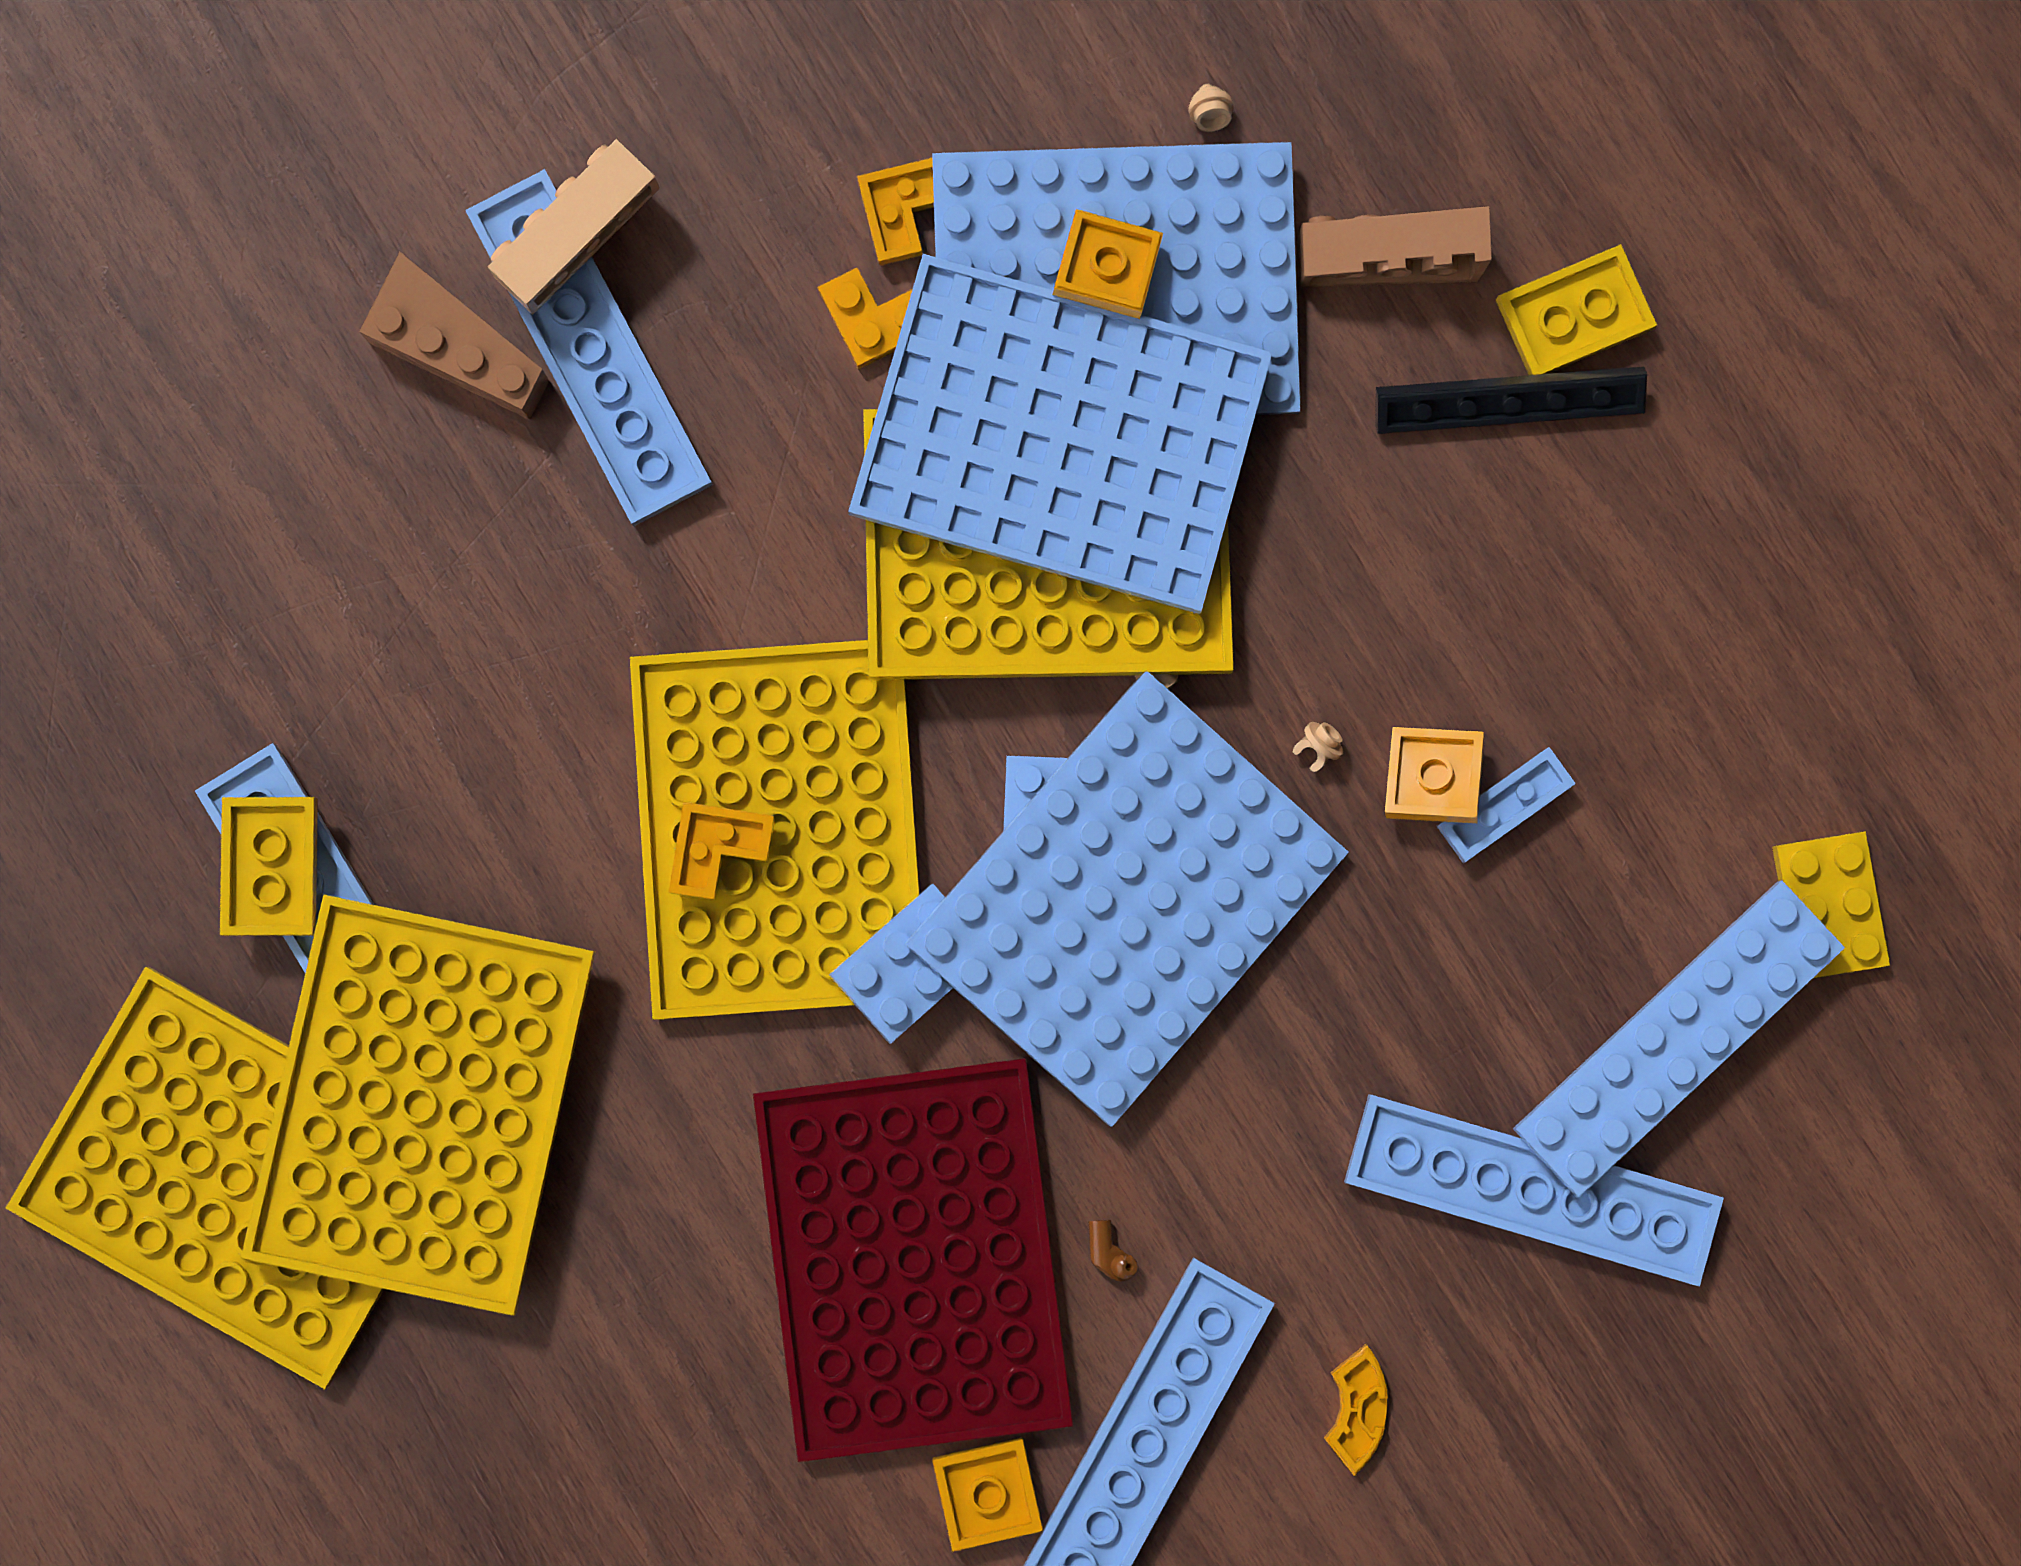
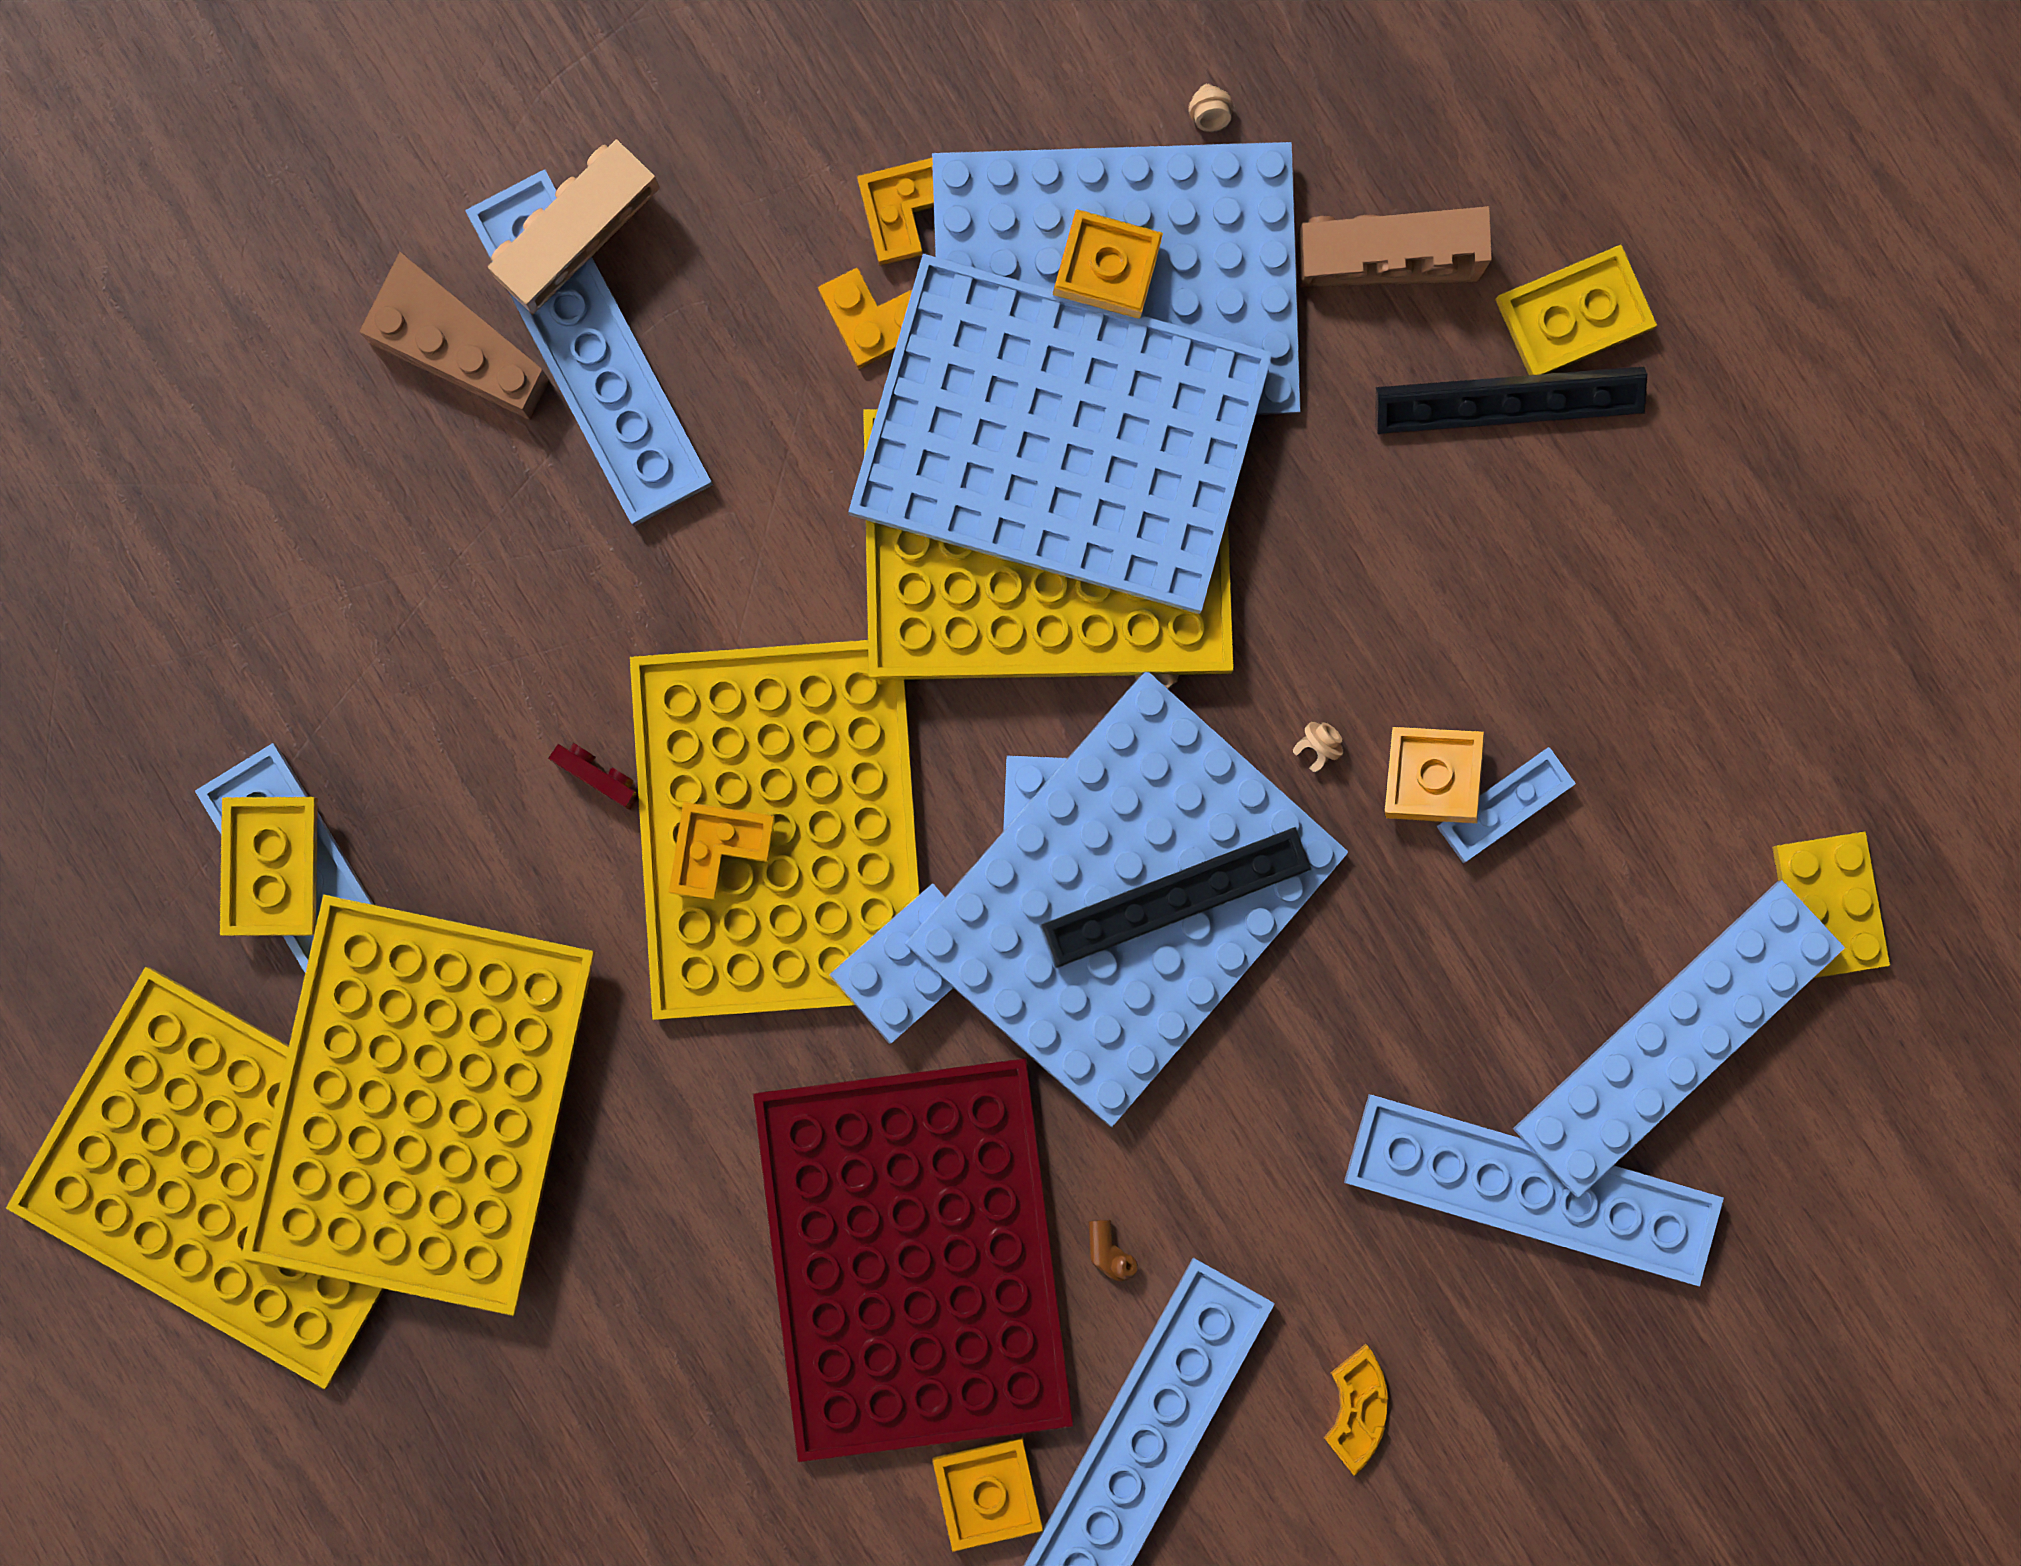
(579, 763): none -> dark red plate
(1175, 897): none -> black tile

